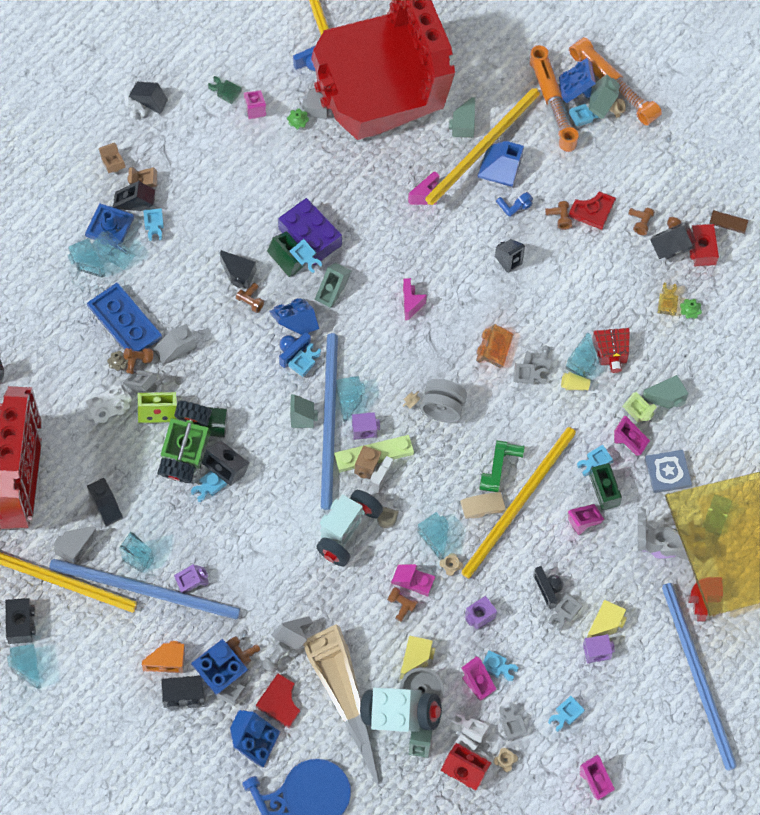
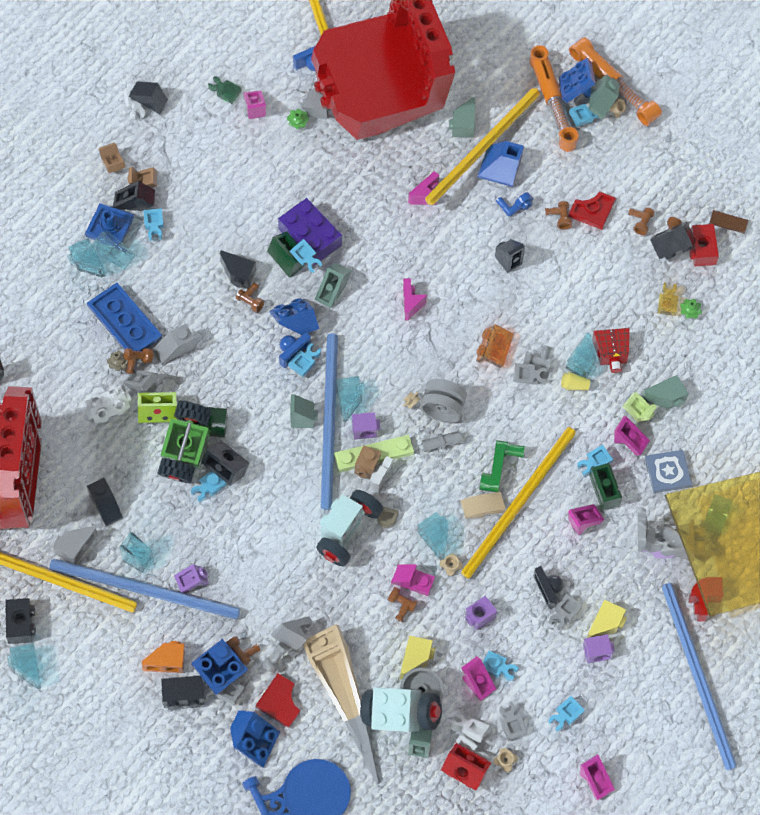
(441, 441): none -> light grey pin

